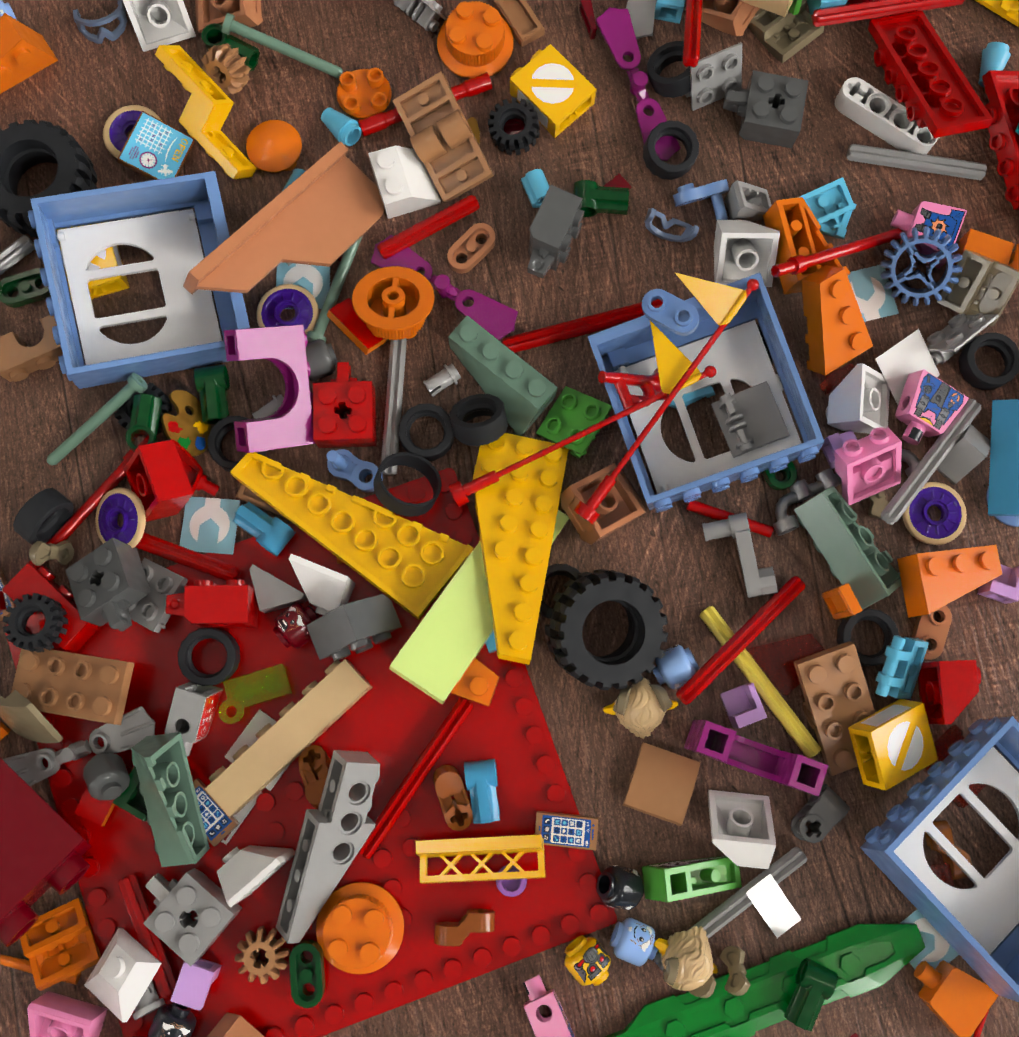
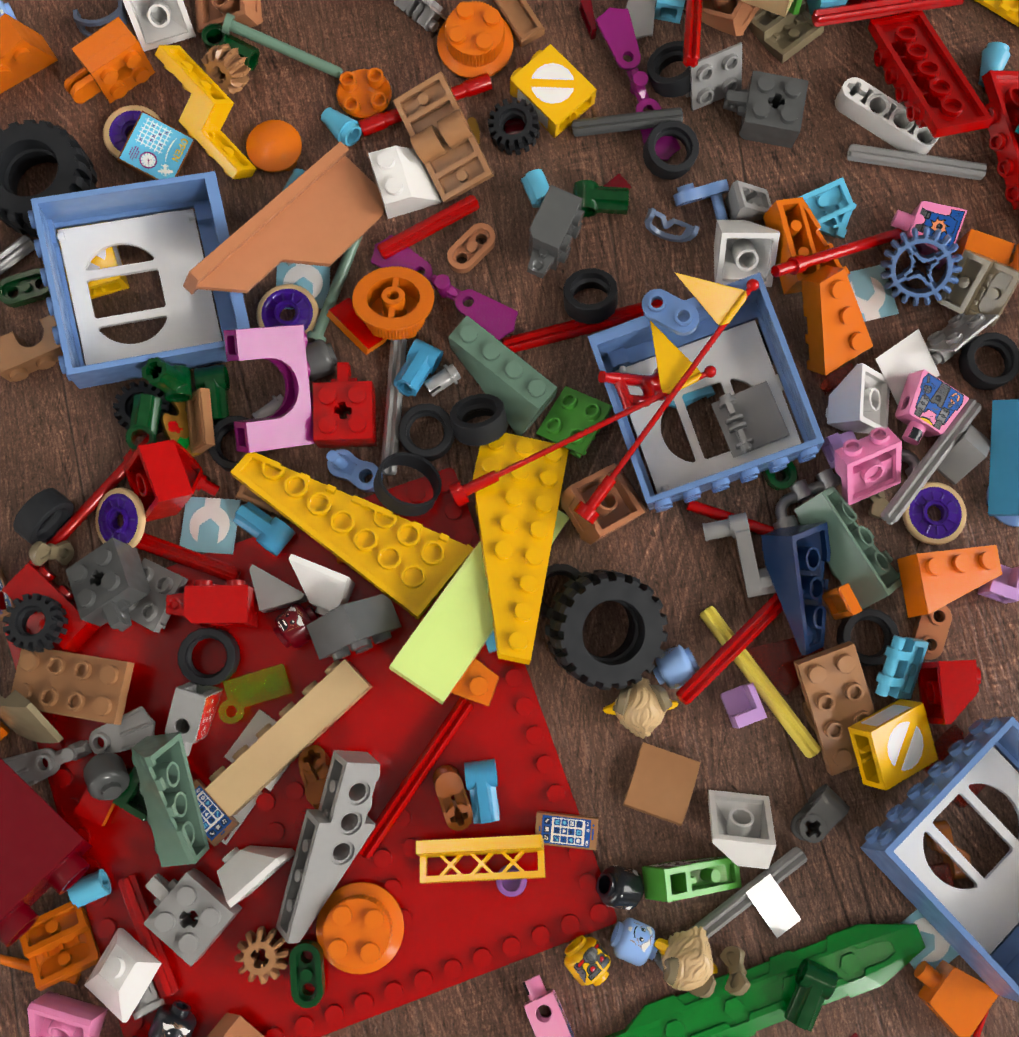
(90, 888): none -> medium azure piece
(110, 63): none -> orange brick
(135, 384): sand green bar -> none
(171, 379): none -> dark green piece
(195, 983): lavender panel -> none
(200, 421): none -> medium nougat tile
(420, 361): none -> dark azure piece
(455, 932): dark orange piece -> none
(588, 279): none -> black tyre
(625, 122): none -> dark grey axle
(764, 761): magenta arch -> none
(796, 568): none -> dark blue wedge

